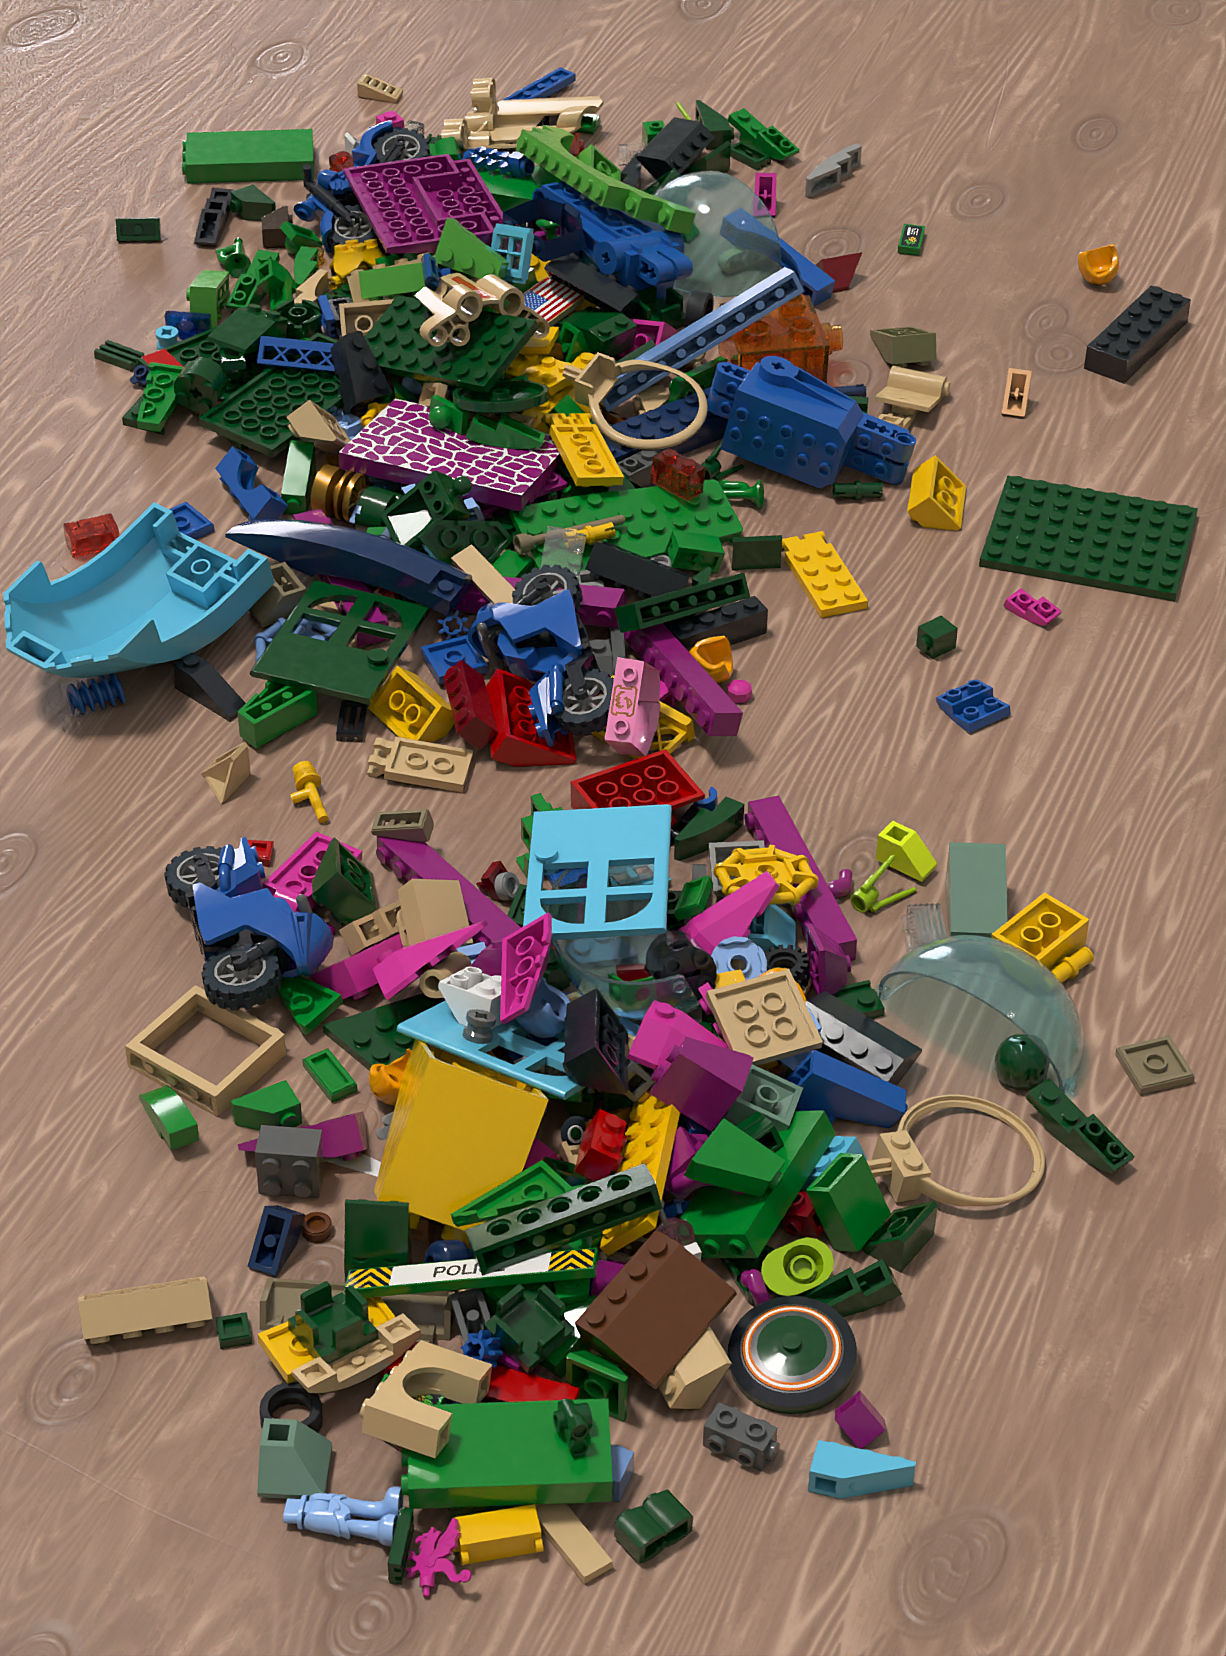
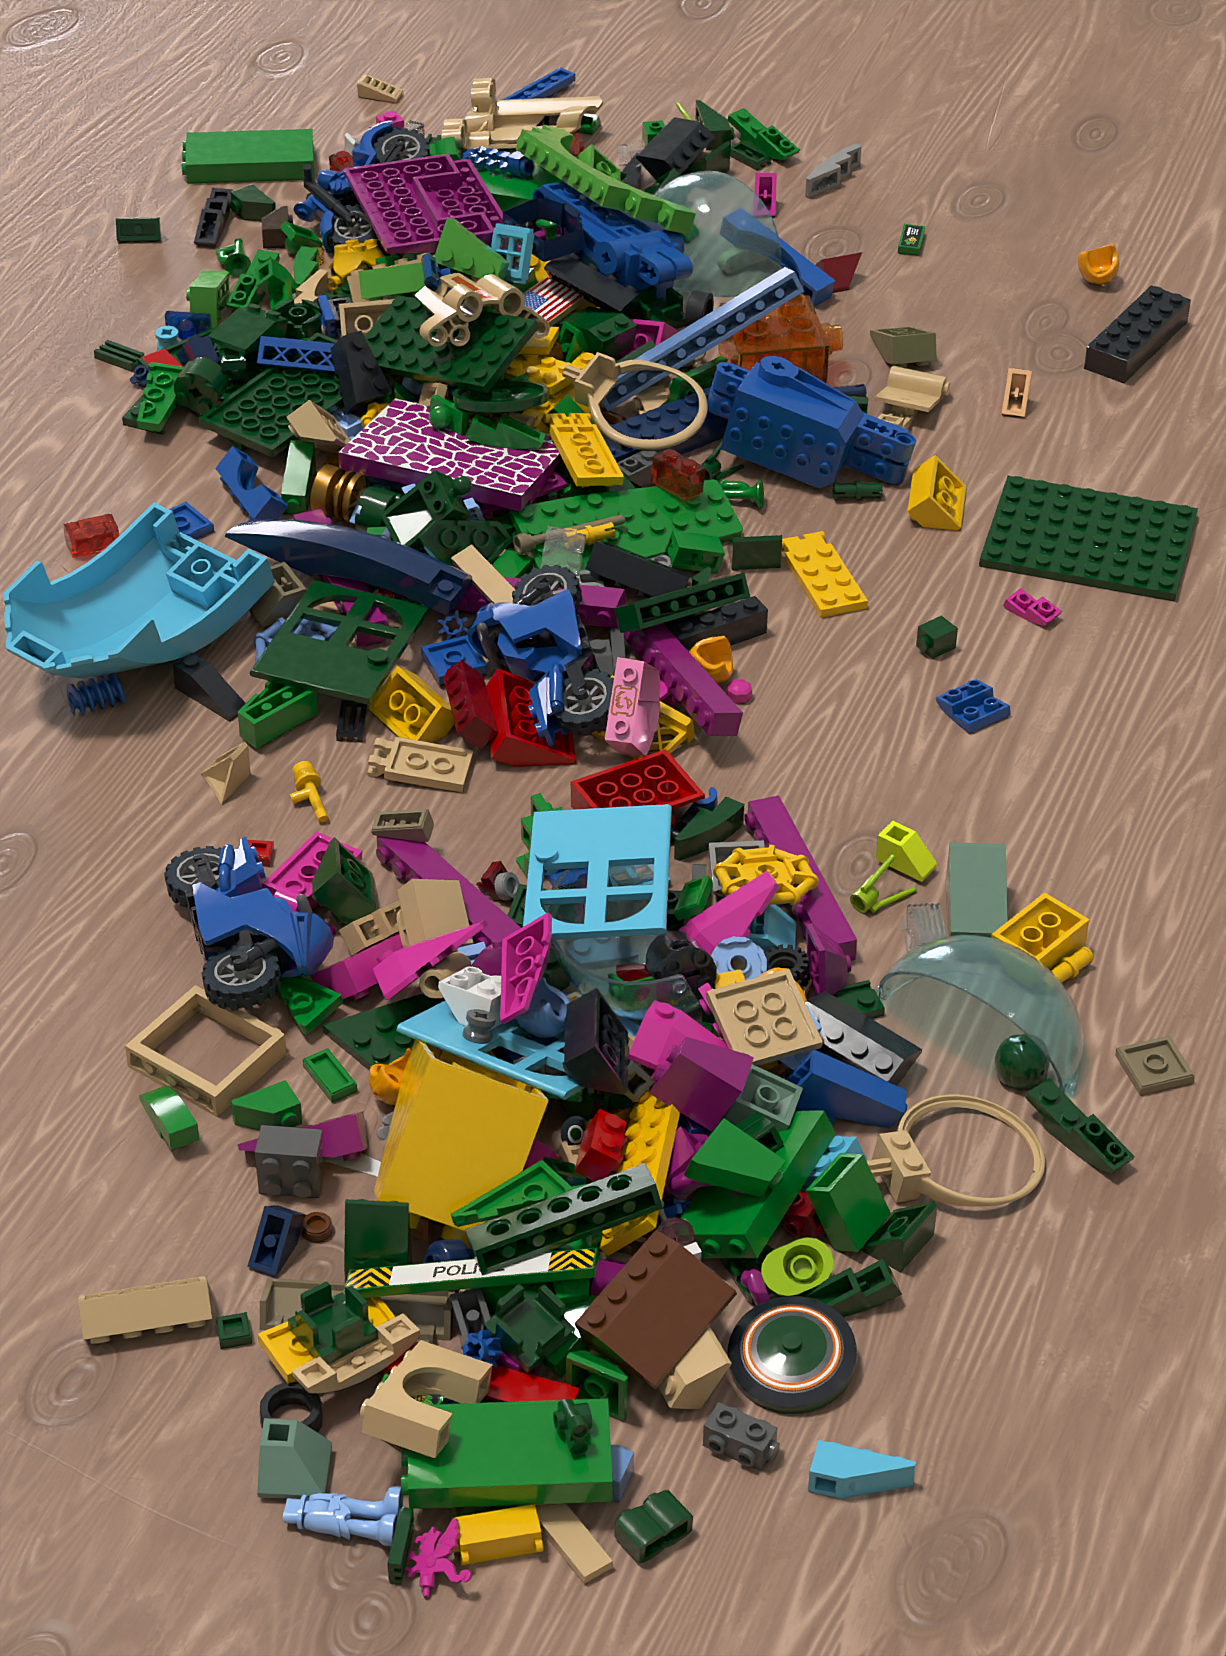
(196, 348): none -> dark blue slope
(842, 886): magenta arm -> none
(860, 1420): magenta panel -> none

